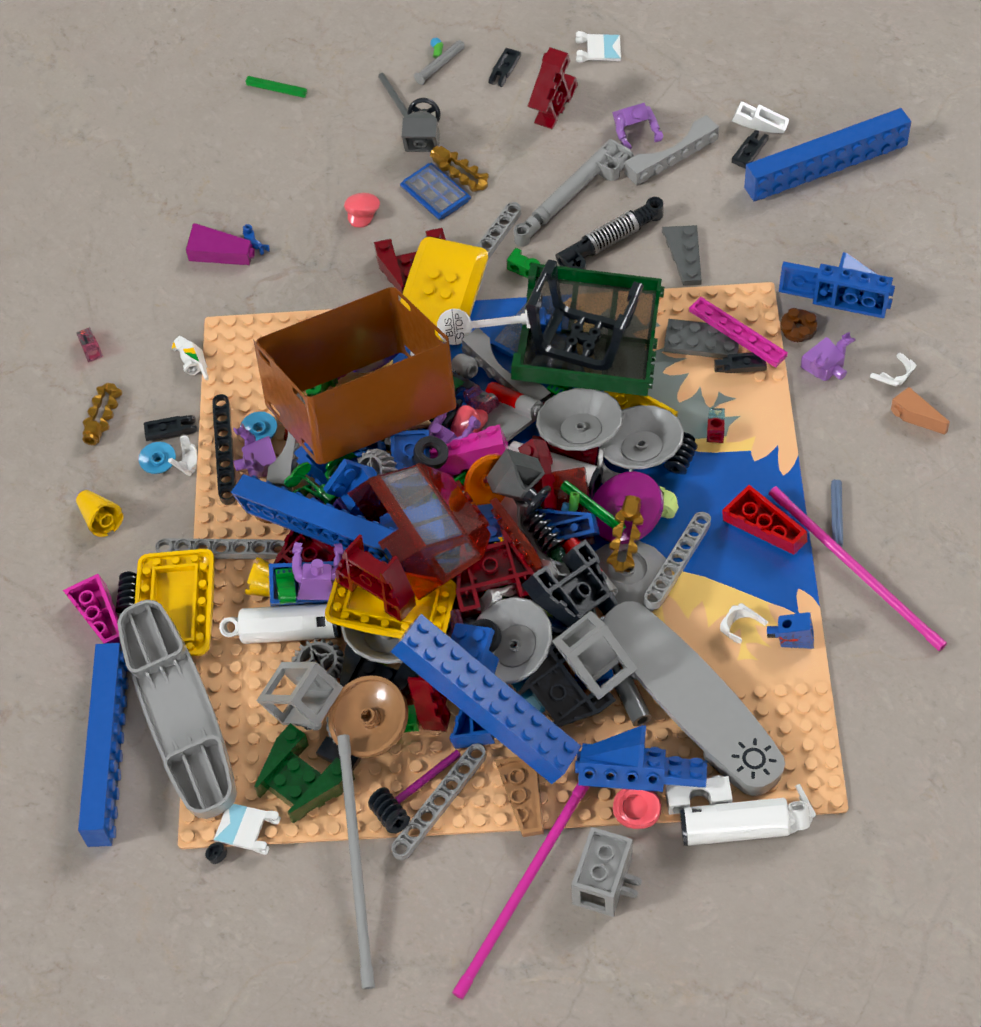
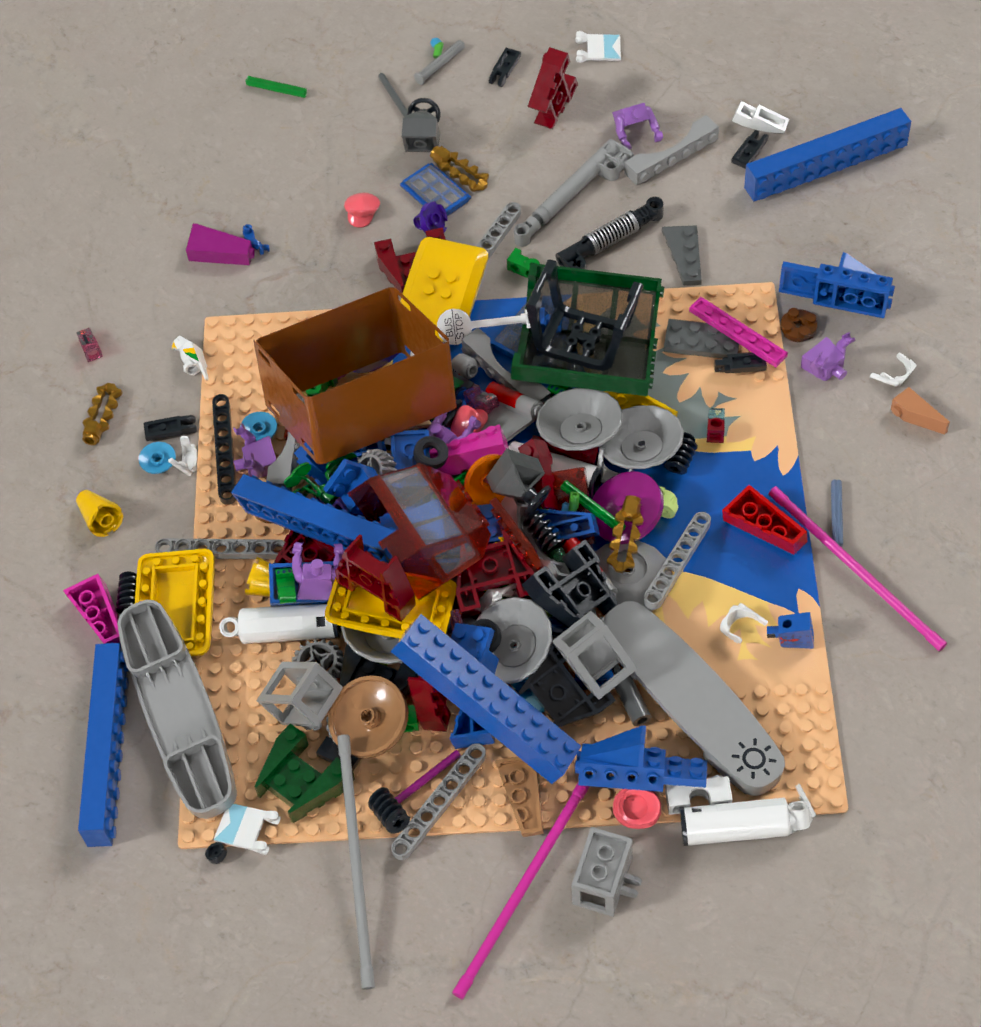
(431, 217): none -> dark purple tile

